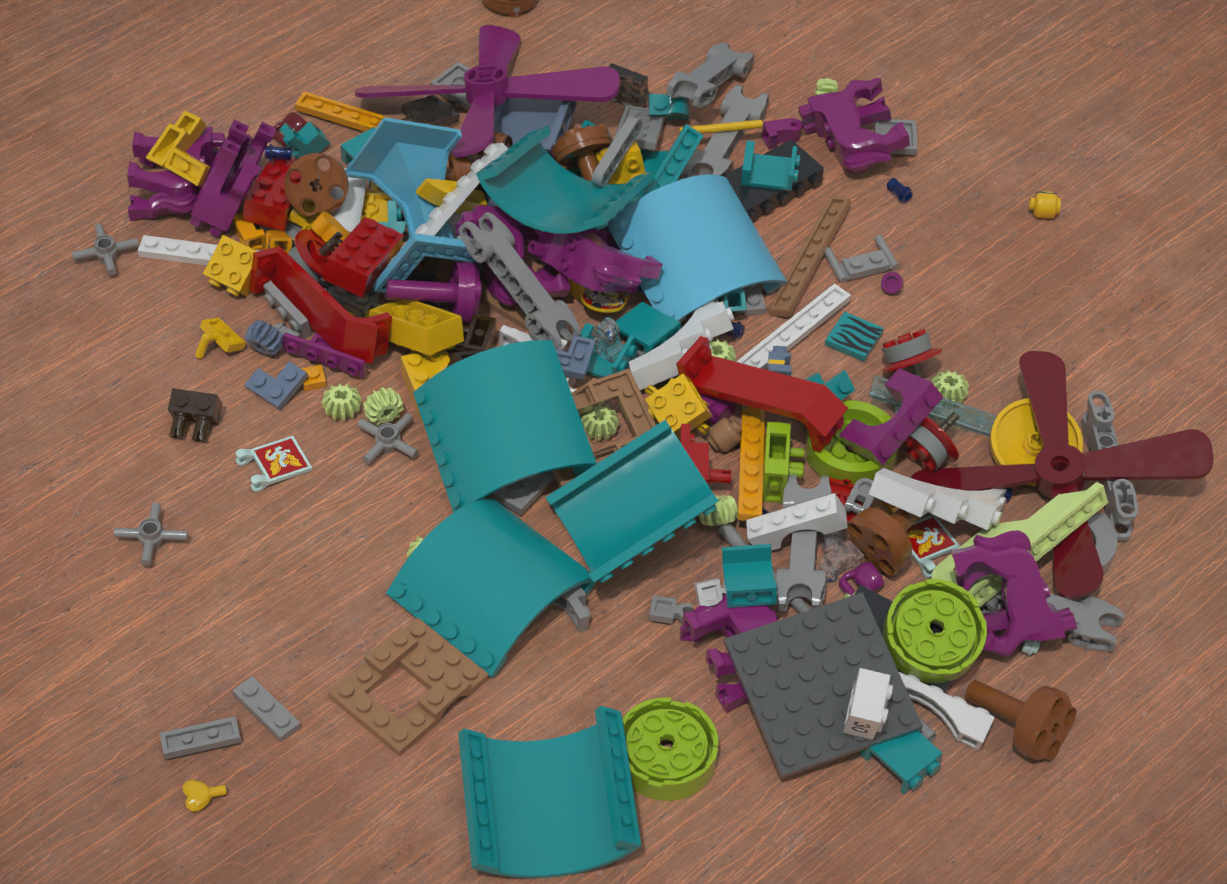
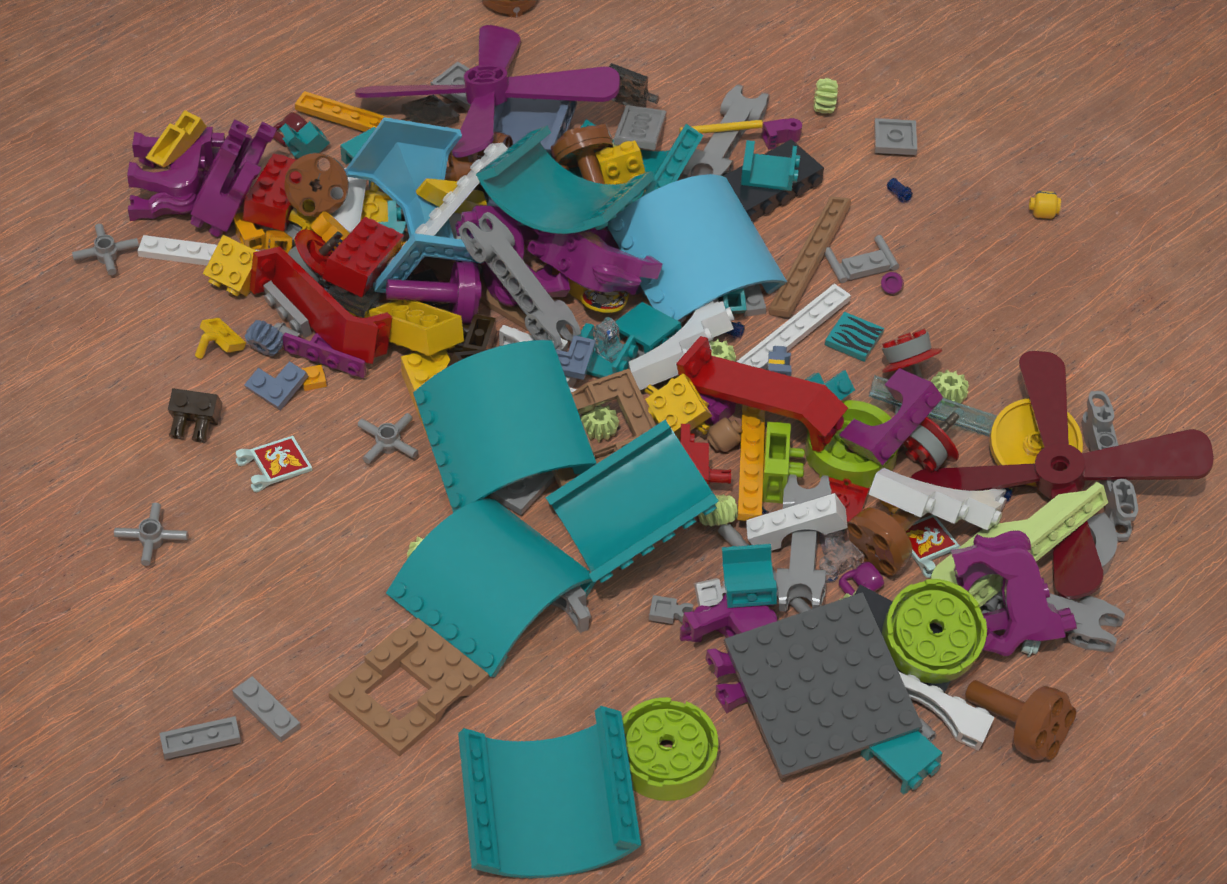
(187, 166): yellow plate -> none
(200, 794): yellow rock -> none
(277, 152): clear blue pin -> none
(341, 402): yellowish green gear -> none
(383, 406): yellowish green gear -> none
(616, 151): light grey beam -> none
(674, 108): teal brick -> none
(703, 82): light grey piece -> none
(840, 123): magenta piece -> none
(860, 492): light grey plate -> none
(868, 704): white brick -> none

